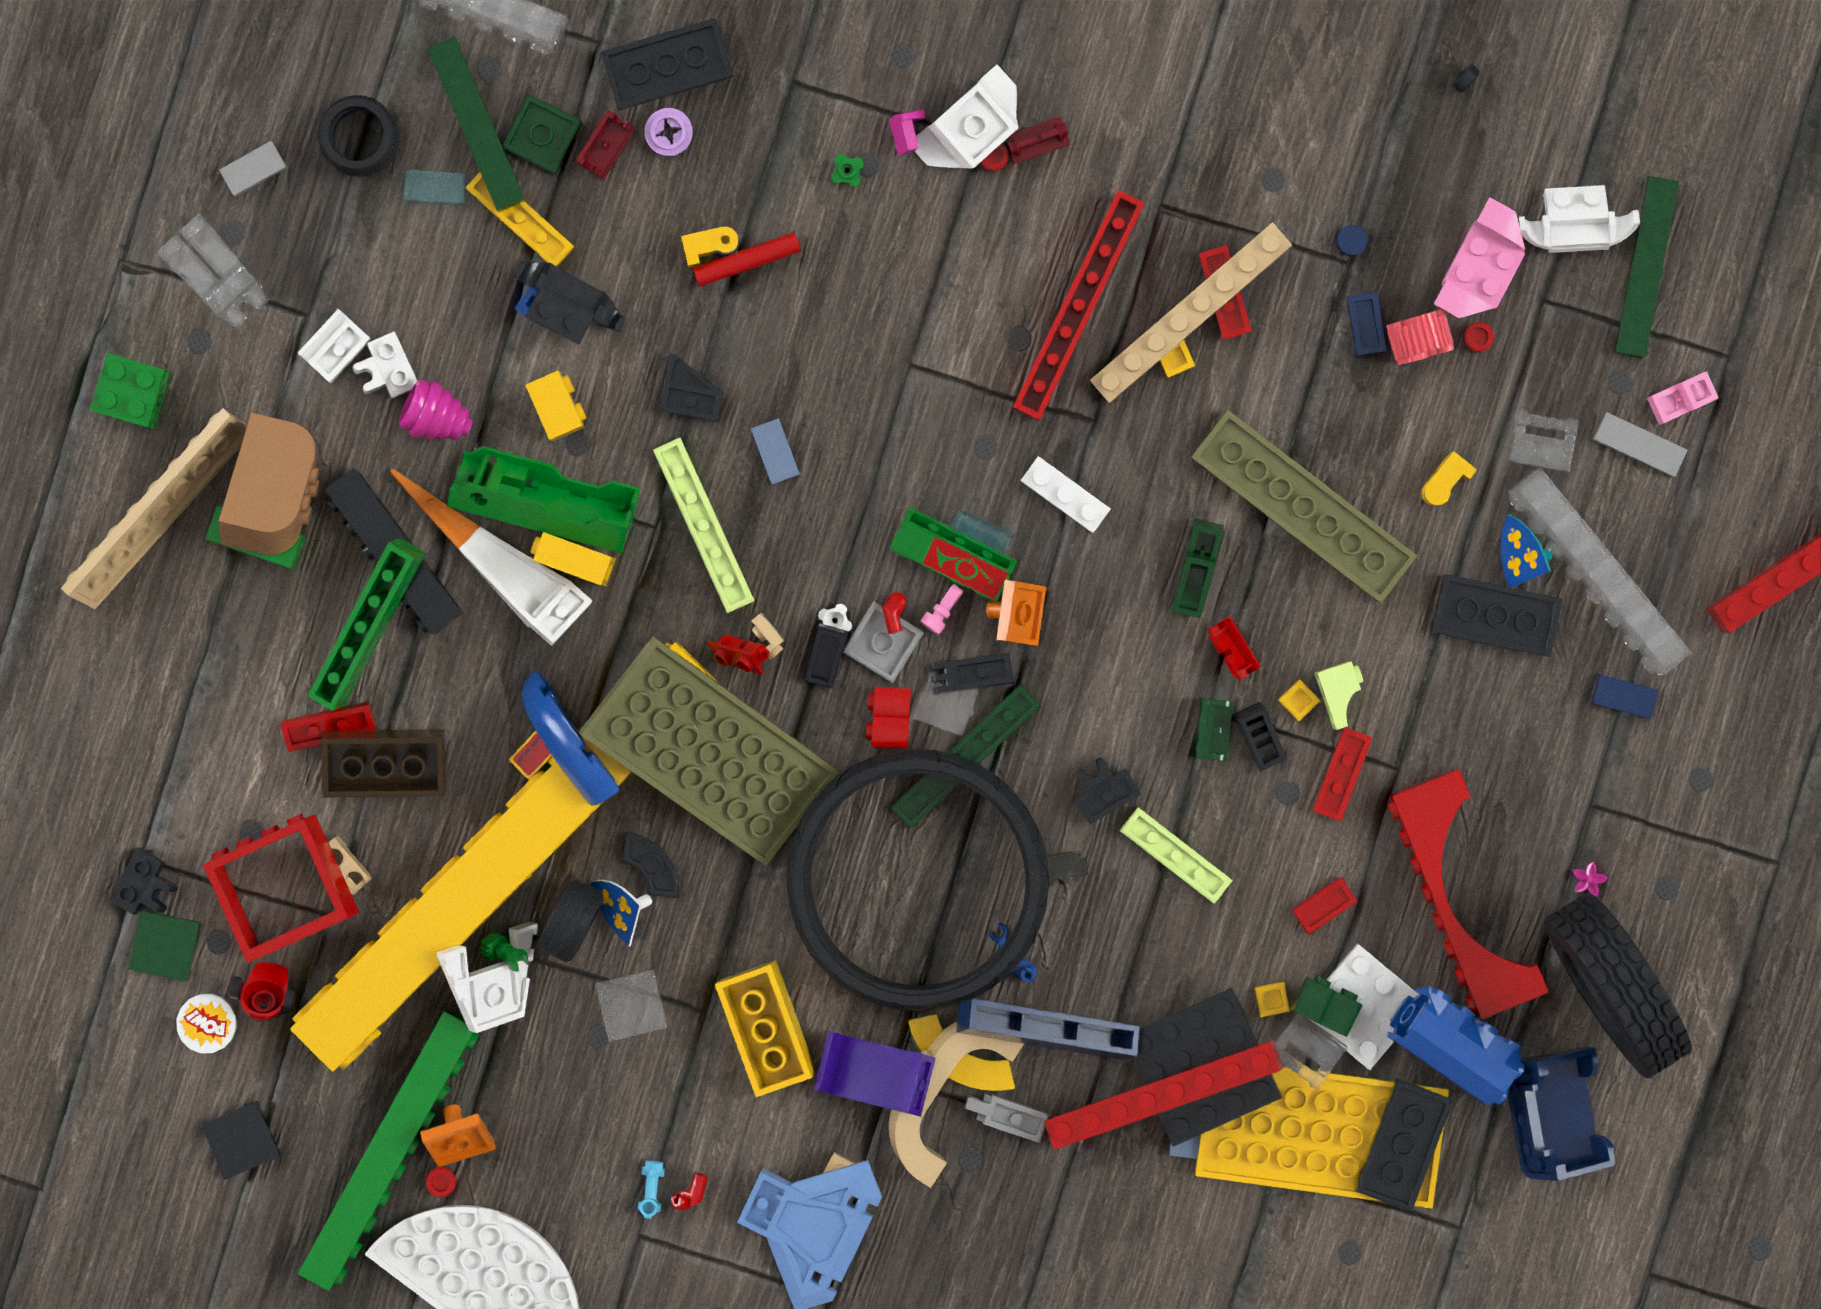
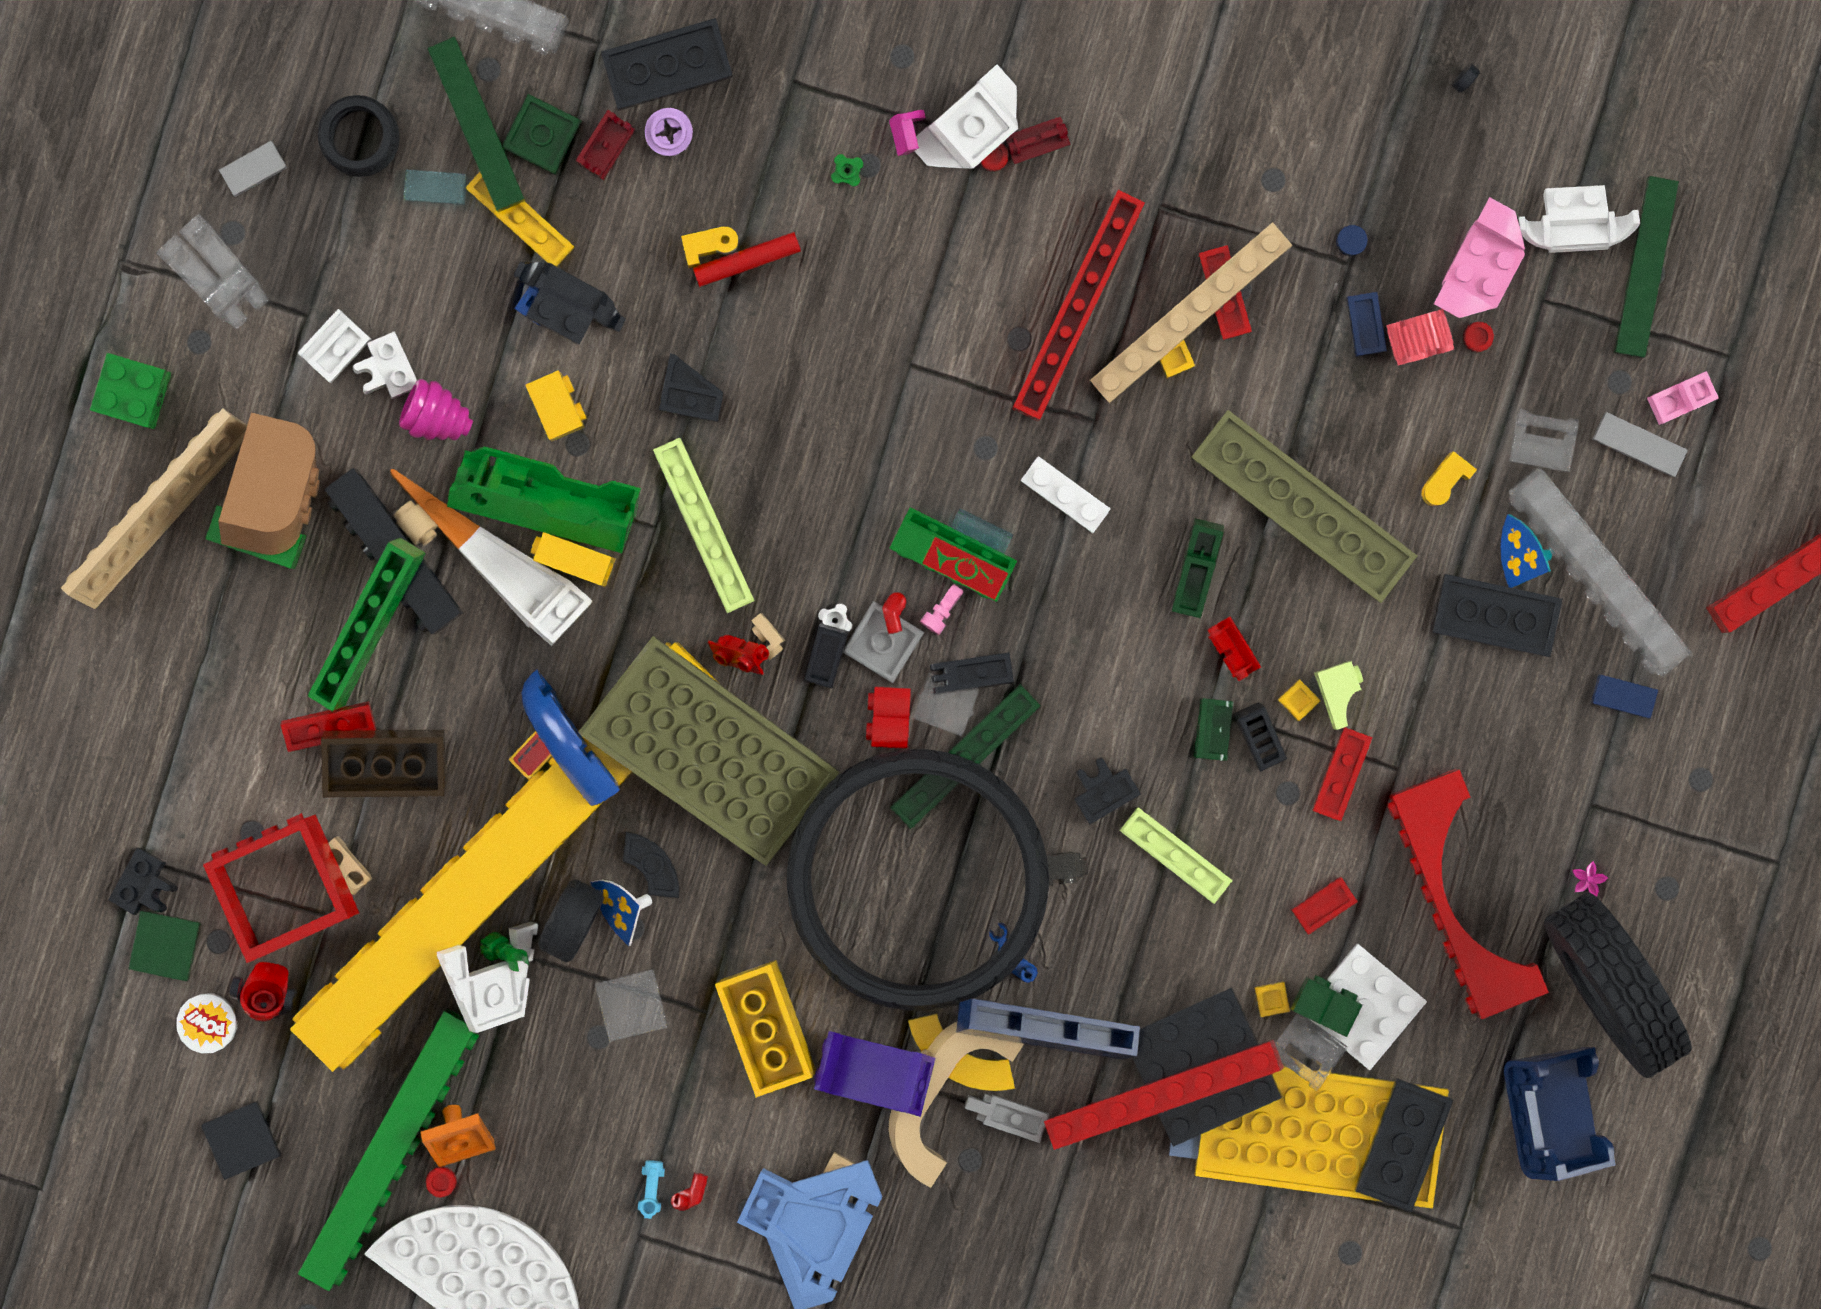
(416, 523): none -> tan brick
(775, 451): sand blue tile -> none
(1019, 612): orange tile -> none
(1457, 1045): blue brick -> none

